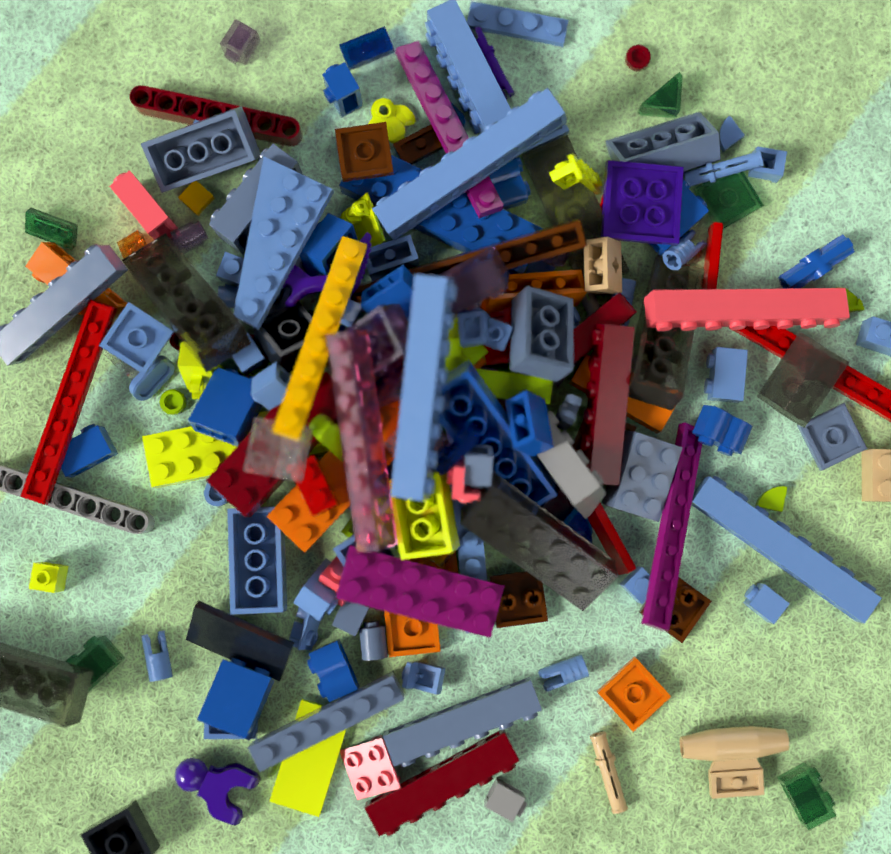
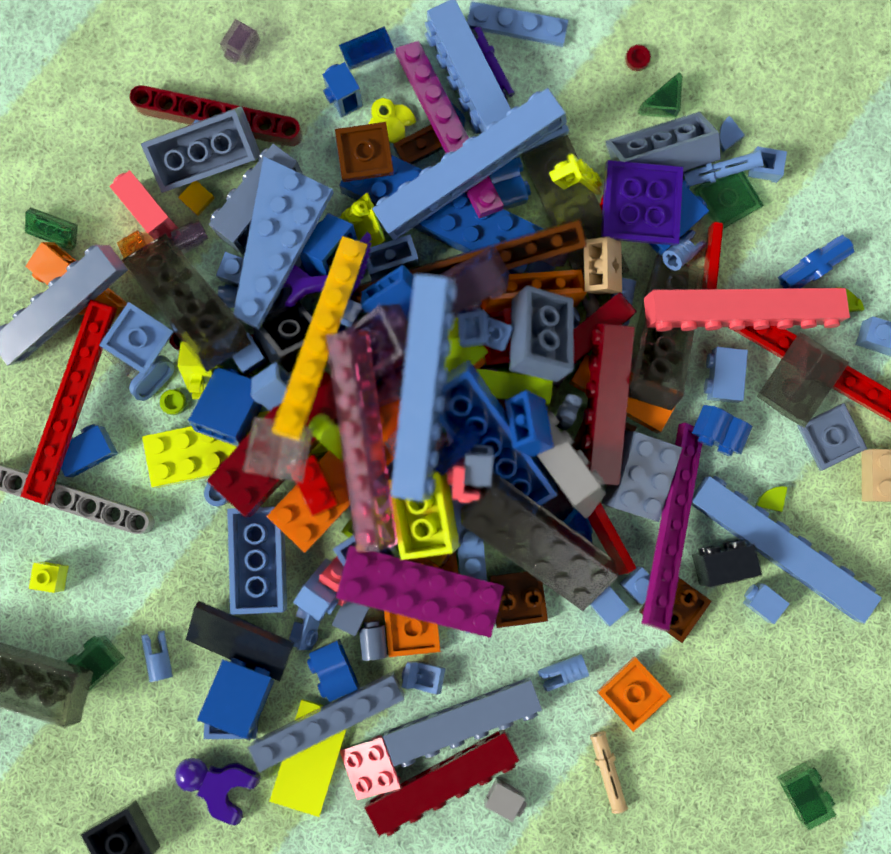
(609, 606): none -> medium blue brick
(727, 564): none -> black brick
(734, 757): tan plate -> none

